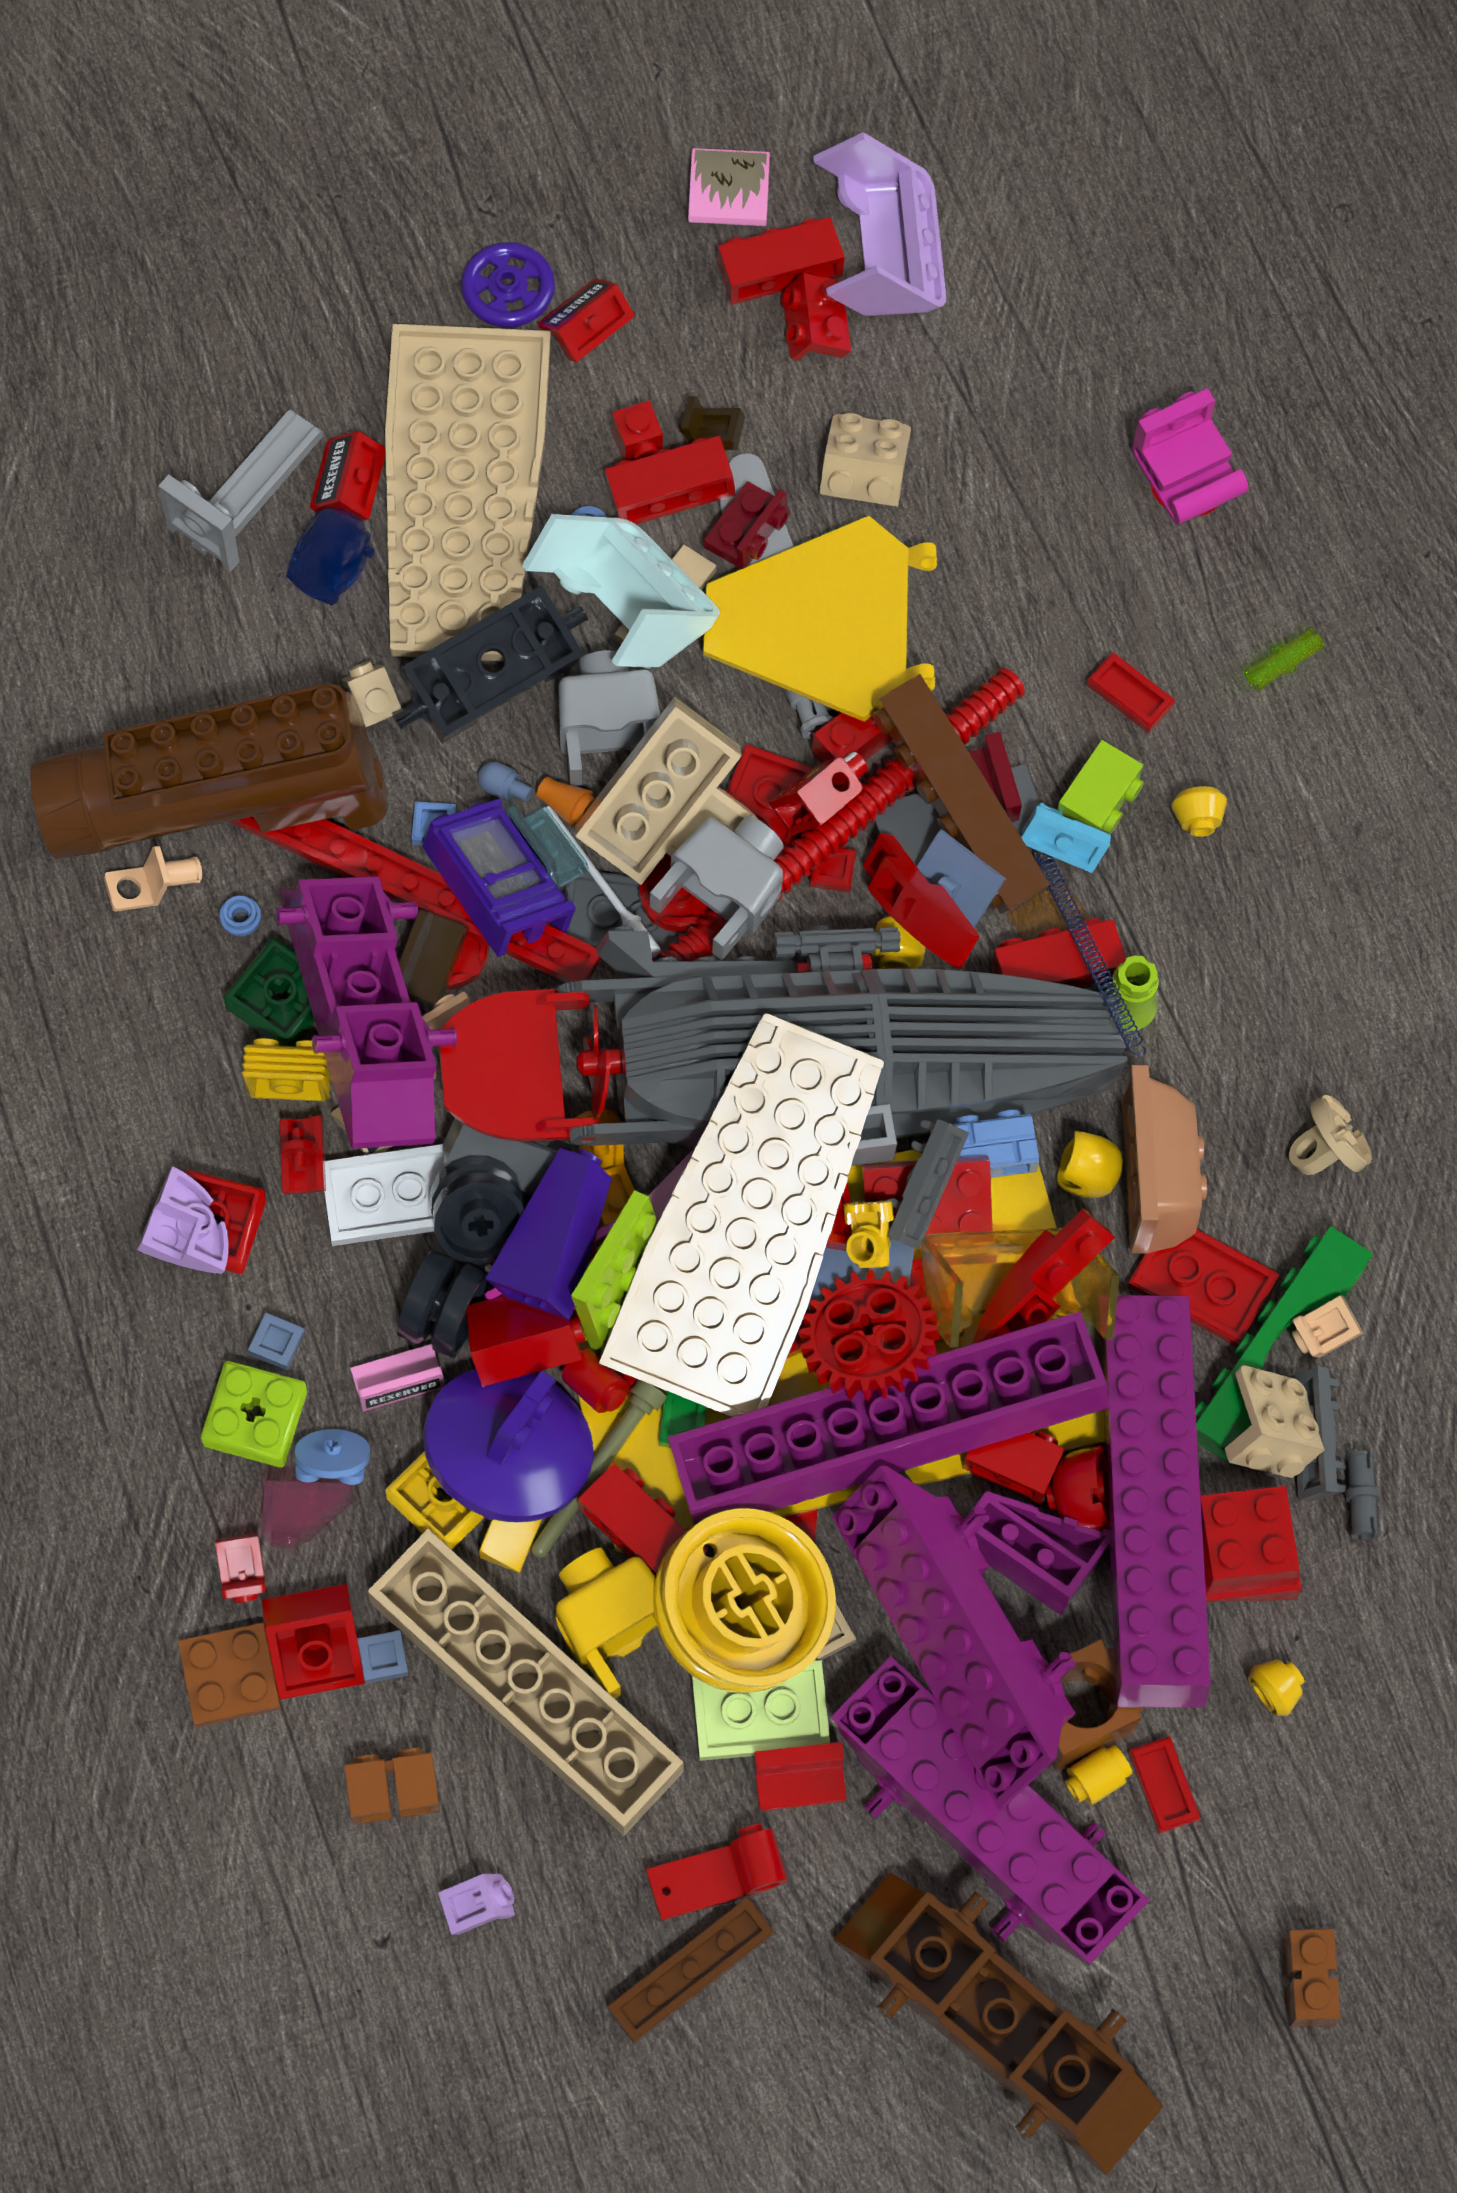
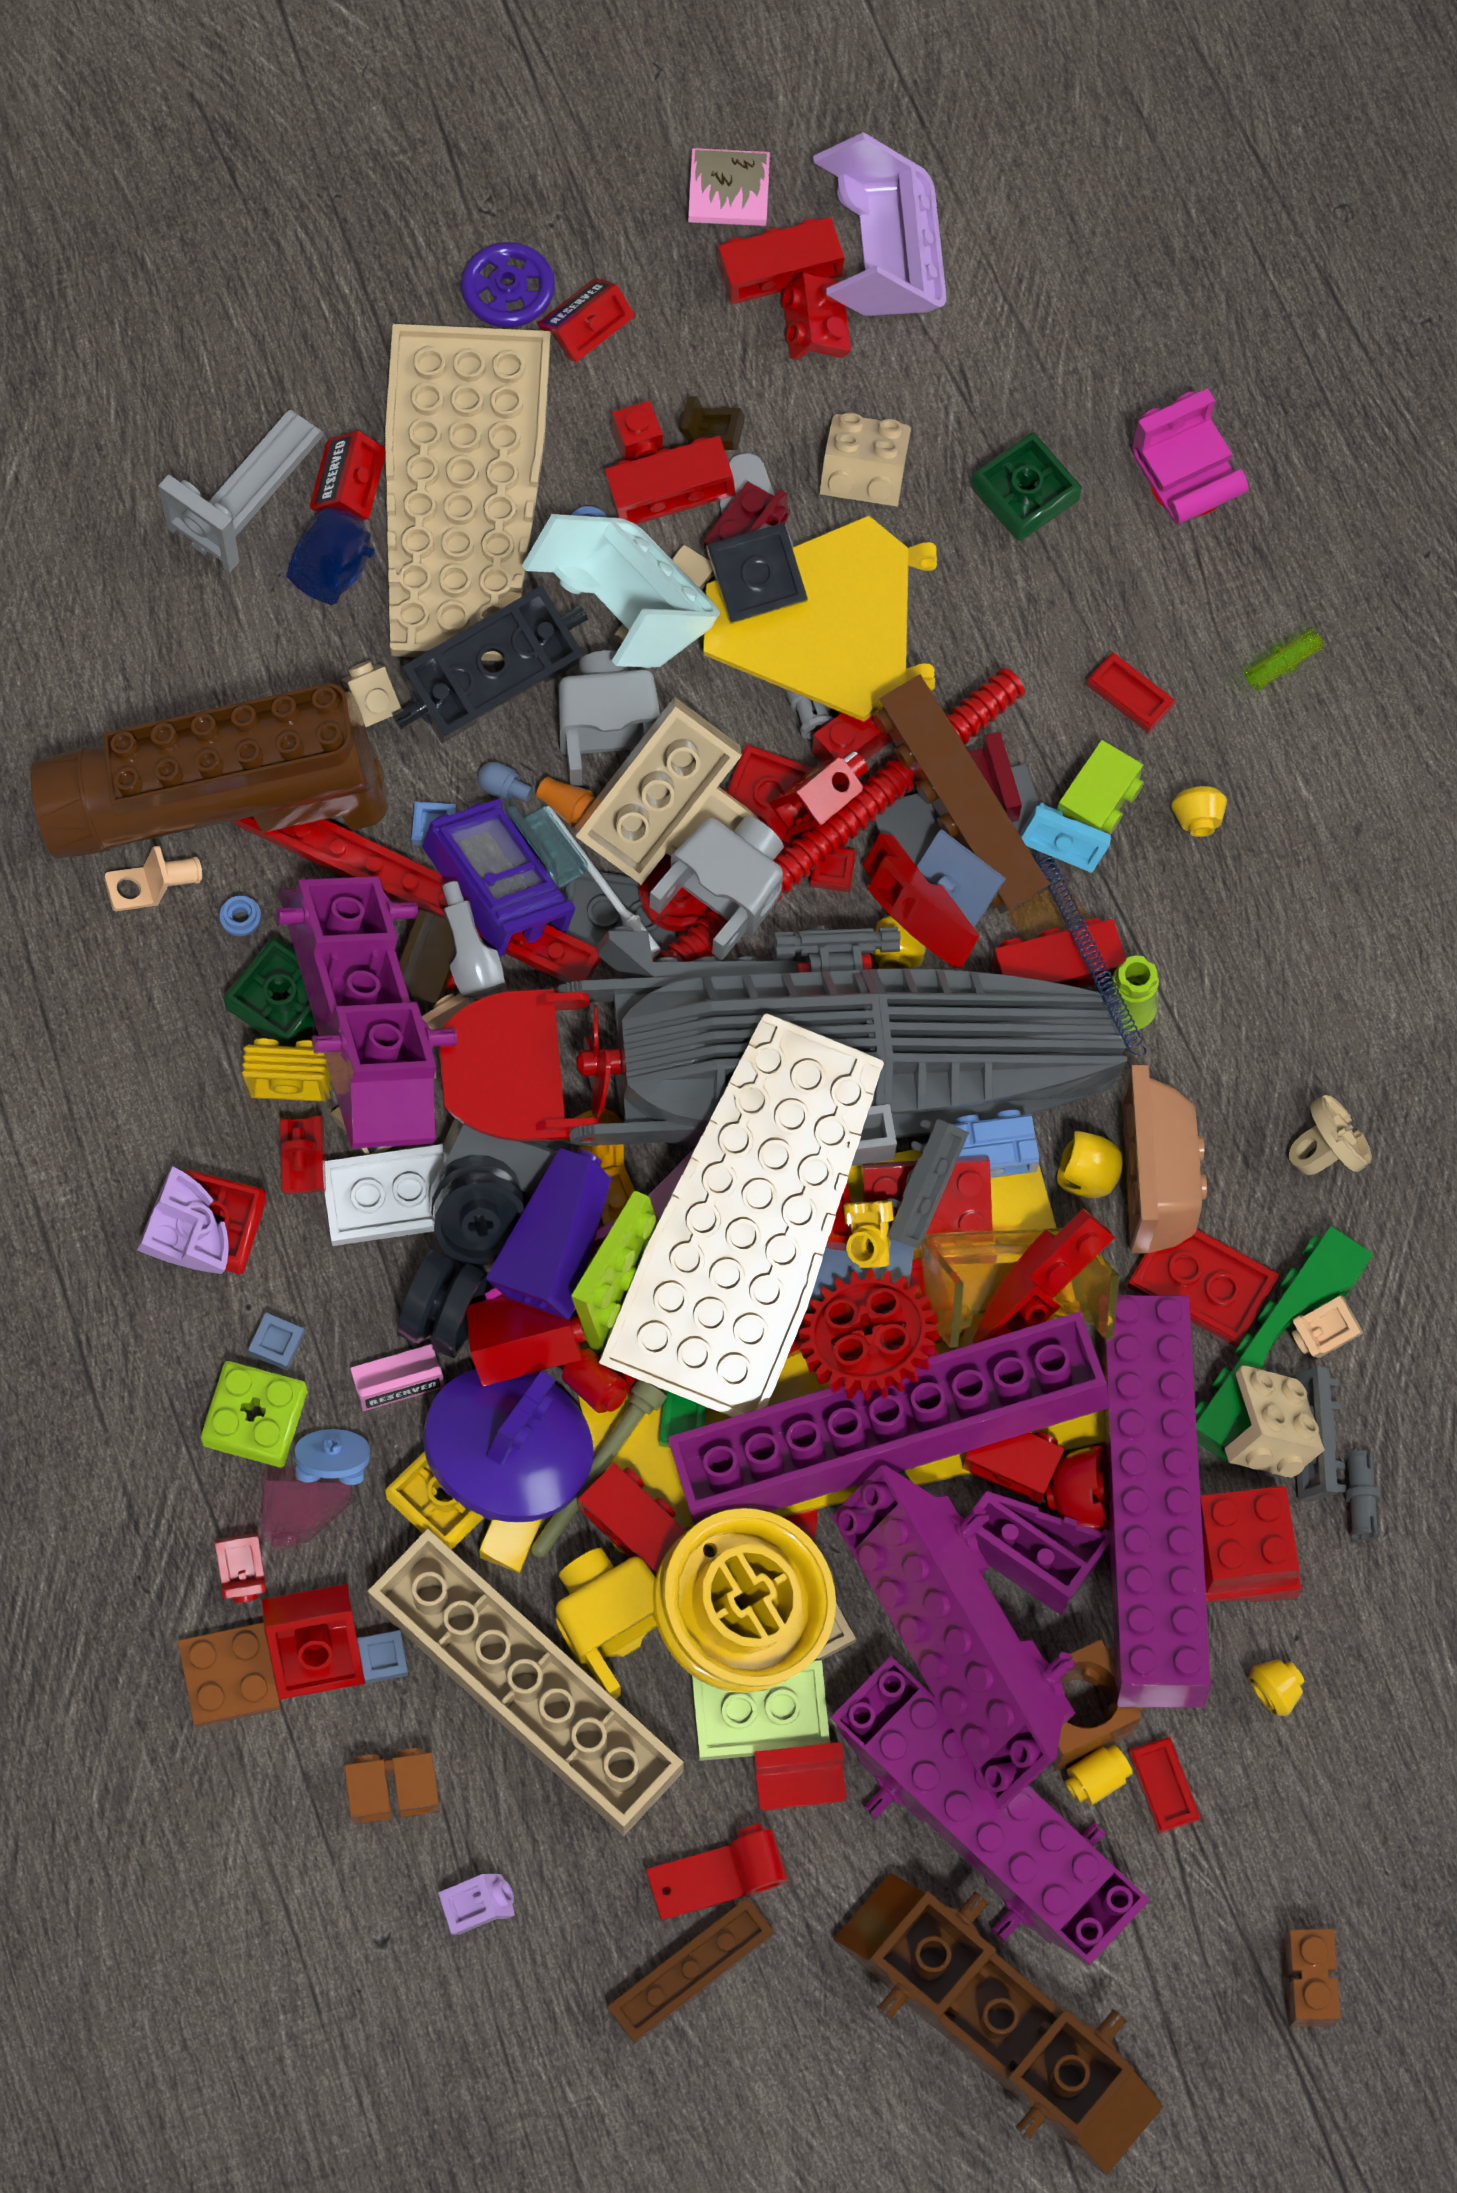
(475, 966): none -> light grey animal
(757, 573): none -> black tile
(1026, 464): none -> dark green brick

